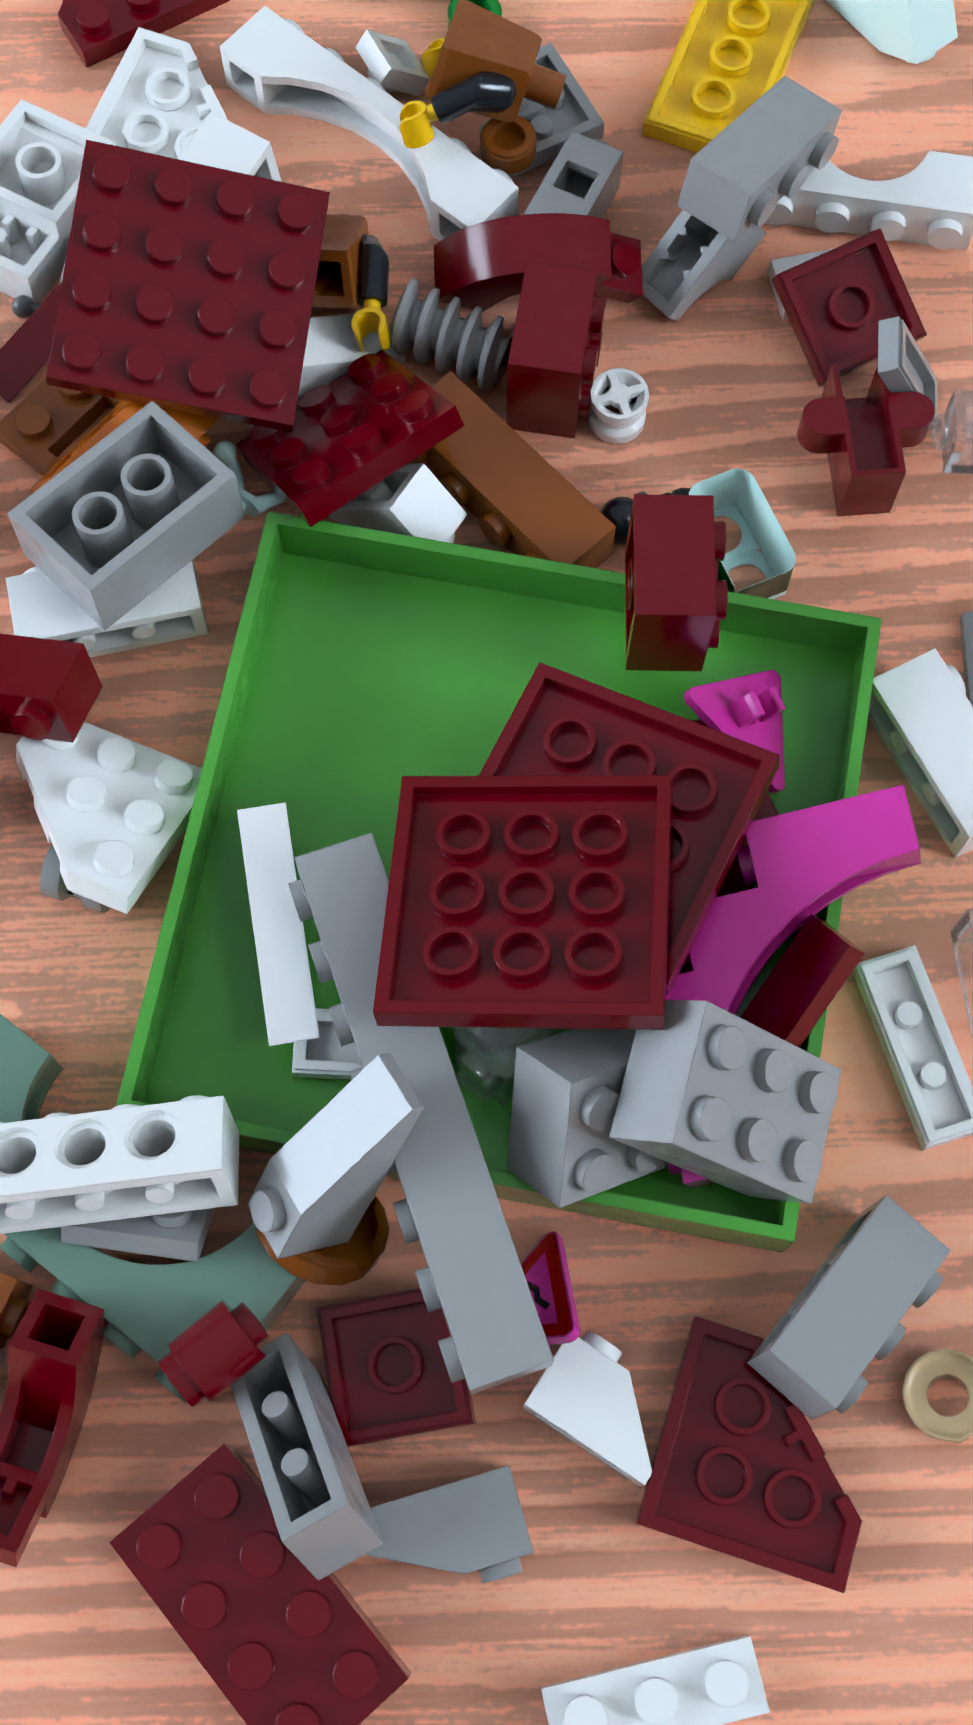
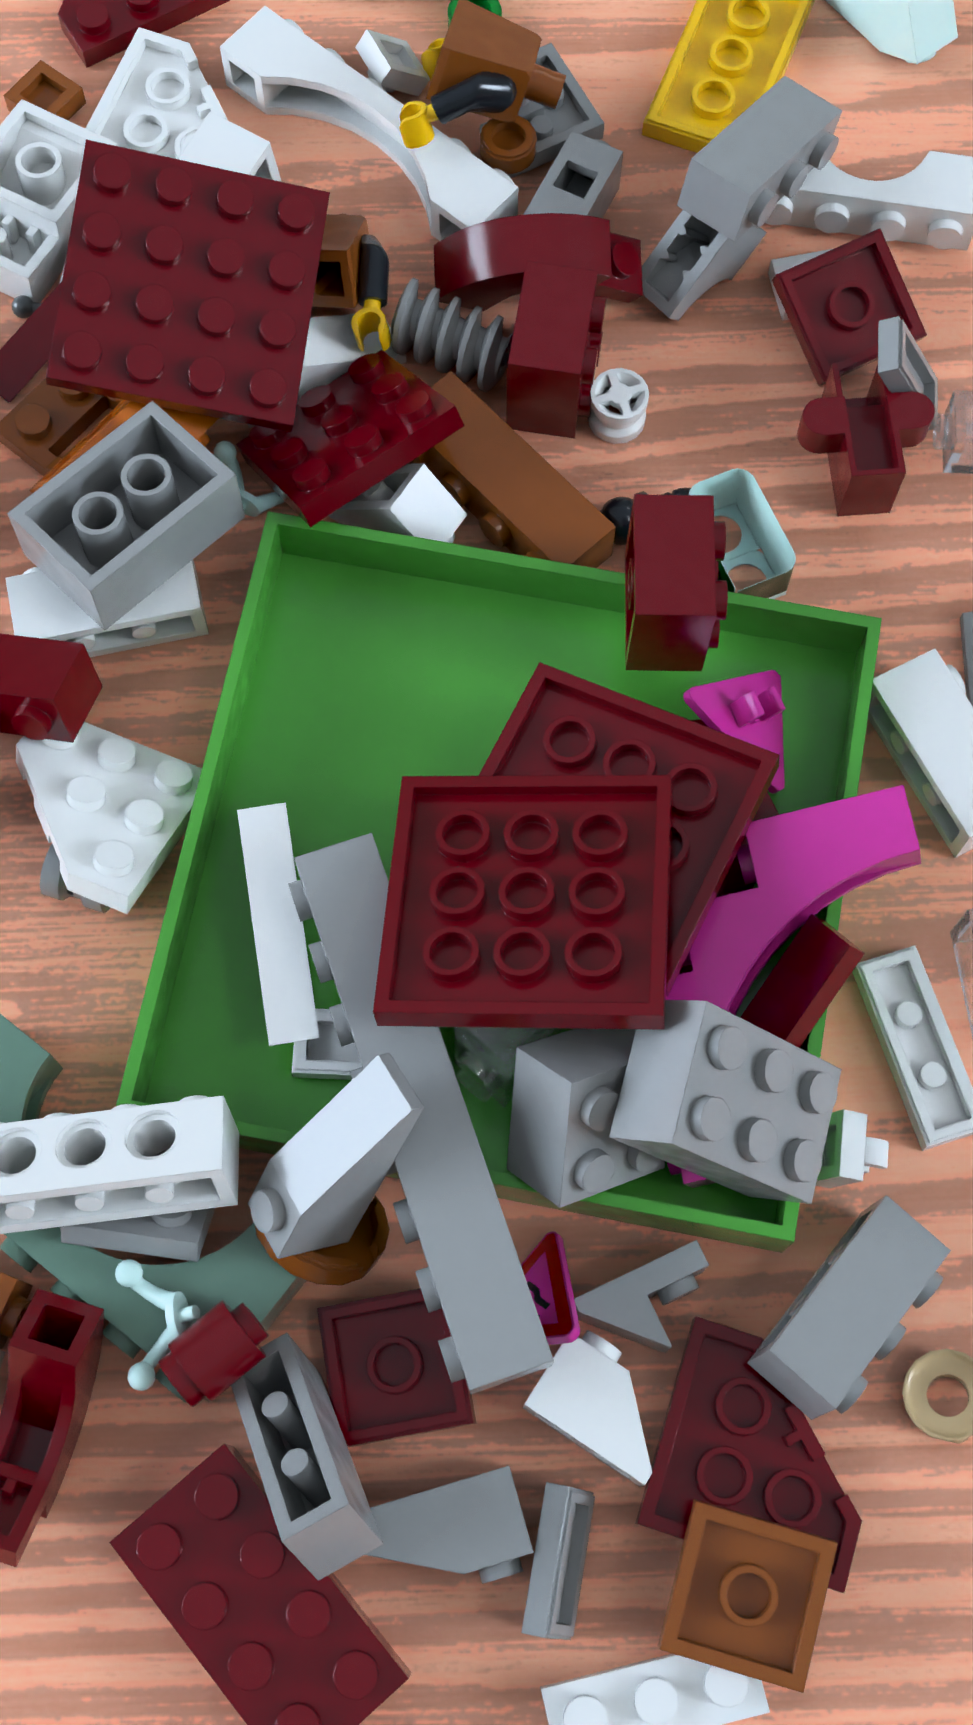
(48, 90): none -> dark orange plate
(177, 1316): none -> light aqua piece
(558, 1562): none -> light grey tile
(625, 1302): none -> light grey slope
(748, 1595): none -> dark orange plate
(849, 1151): none -> white tile

